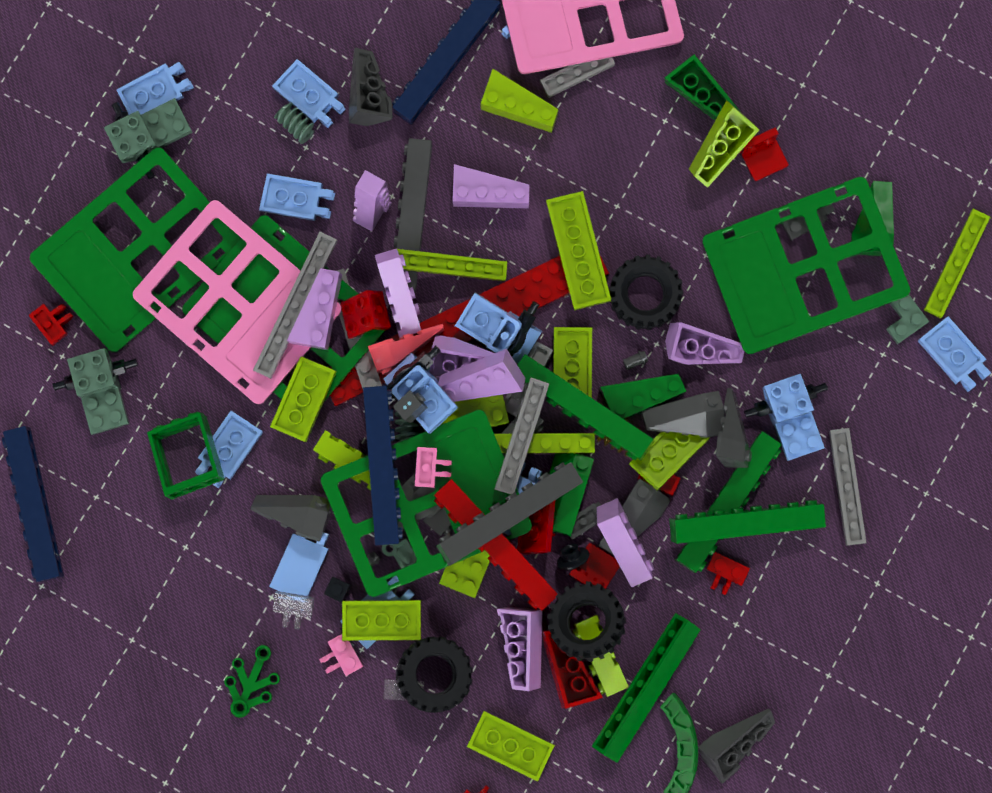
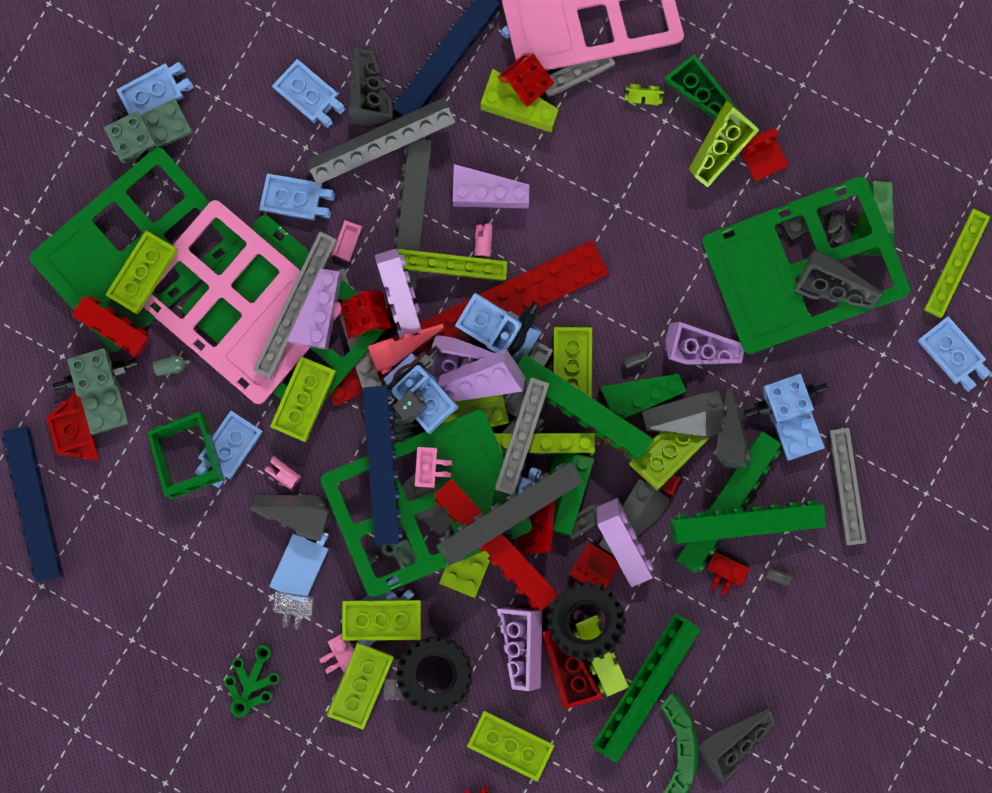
(48, 324): red hinge -> none
(71, 430): none -> red wing
(111, 326): none -> red wedge
(142, 272): none -> lime plate
(170, 365): none -> sand green piece
(285, 475): none -> bright pink hinge
(295, 123): sand green piece -> none
(337, 589): black brick -> none
(340, 454): lime wedge -> none
(347, 241): none -> bright pink tile
(360, 685): none -> lime plate
(371, 200): lavender wedge -> none
(380, 141): none -> dark grey brick
(483, 241): none -> bright pink hinge
(527, 78): none -> red bracket
(572, 557): black piece -> none
(578, 250): lime plate -> none
(651, 94): none -> lime hinge
(657, 270): black tyre -> none
(779, 577): none -> dark grey pin
(830, 280): none -> dark grey wedge
(837, 227): none -> dark grey hinge
(911, 319): sand green plate -> none

